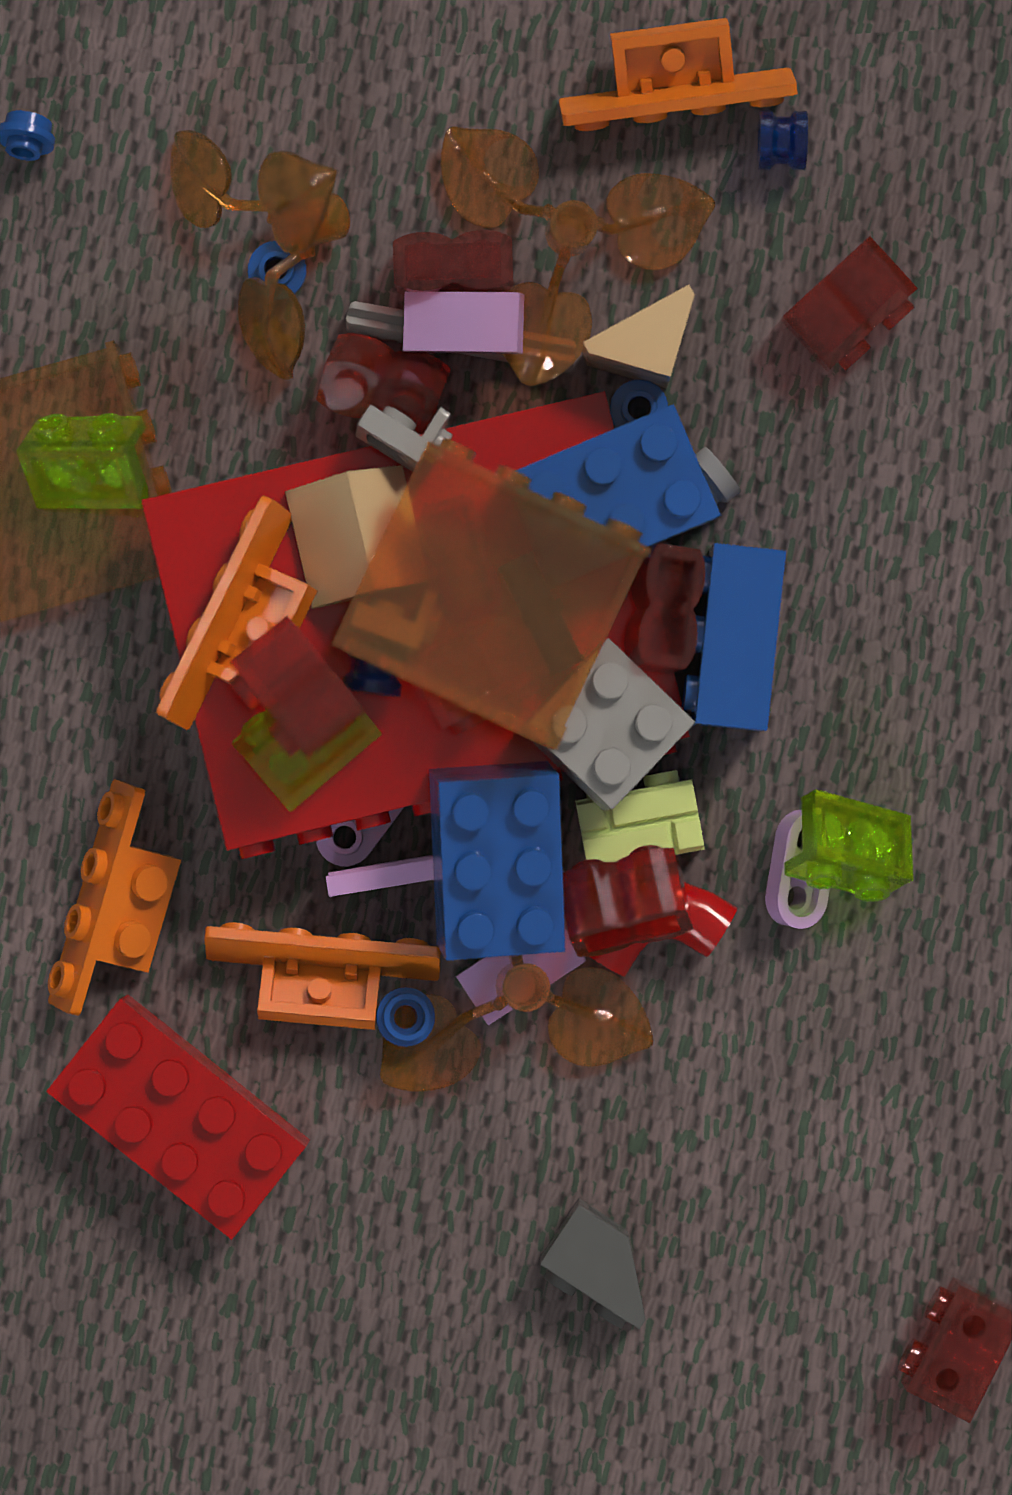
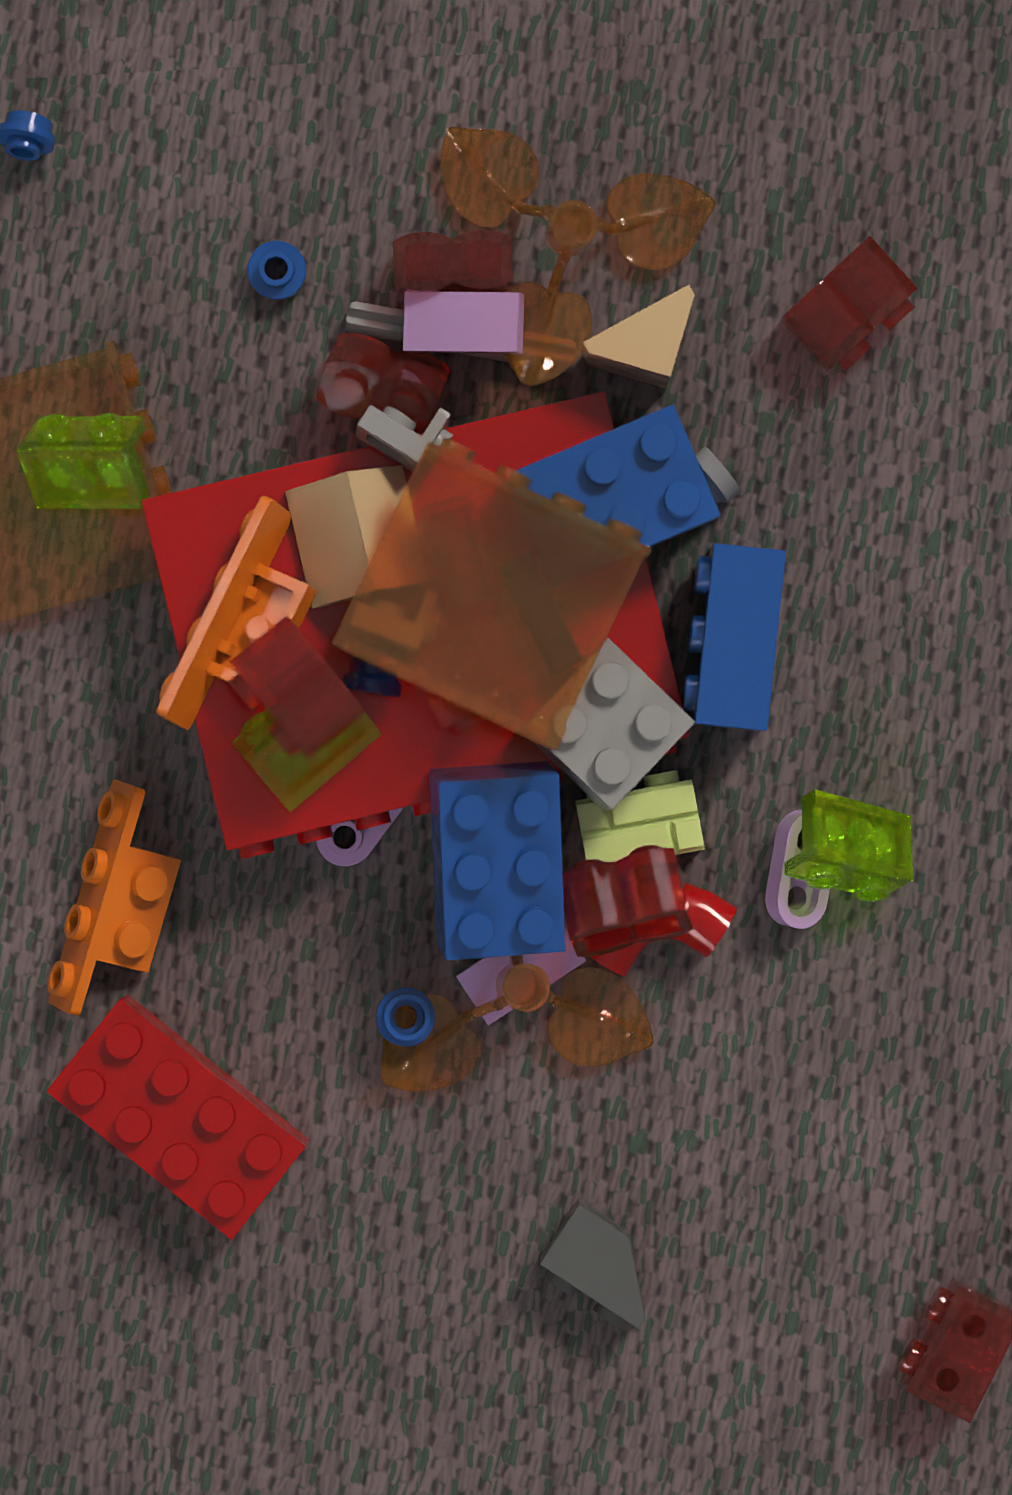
(301, 217): clear orange plant -> none
(321, 976): orange bracket -> none
(380, 875): lavender tile -> none
(633, 390): blue plate -> none
(664, 626): clear red brick -> none
(672, 72): orange bracket -> none
(782, 140): clear blue wheel -> none

